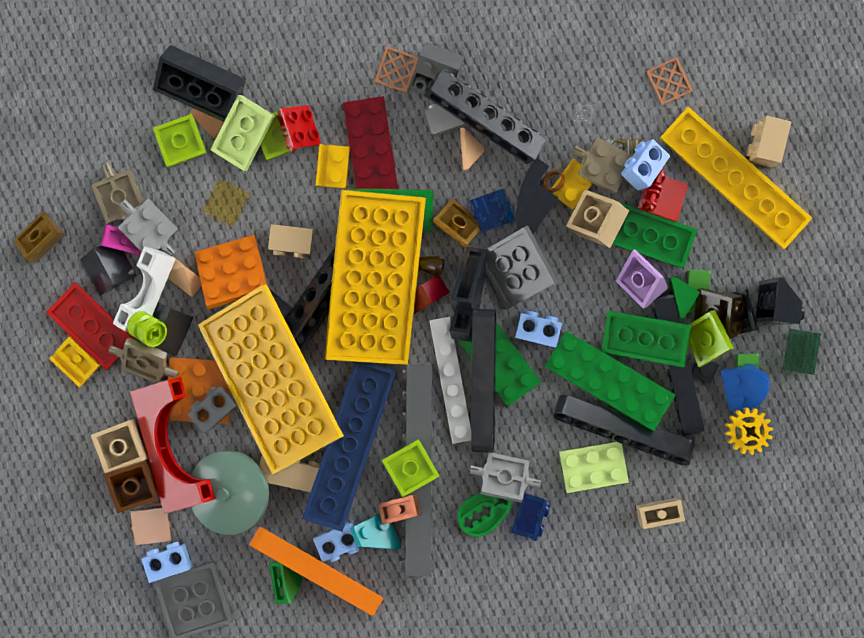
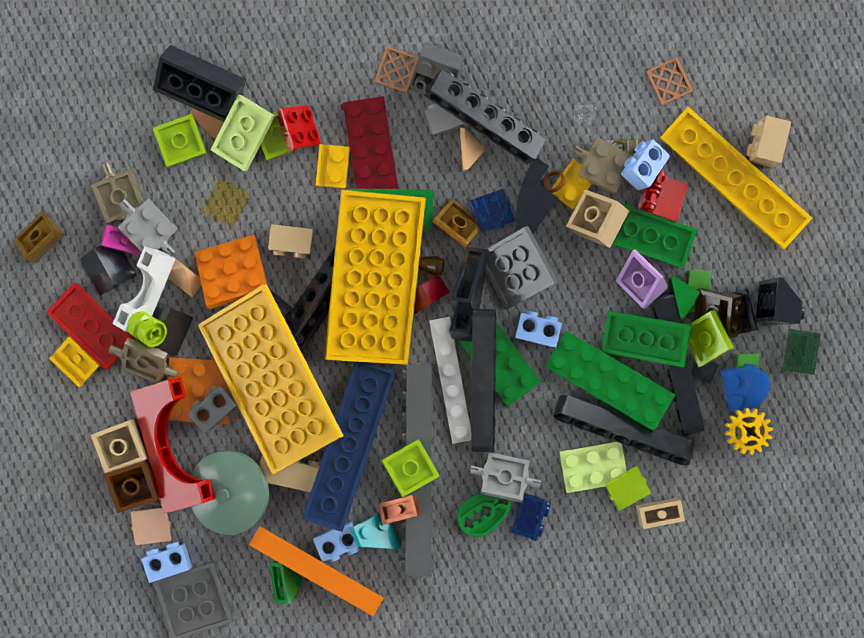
(628, 488): none -> lime piece

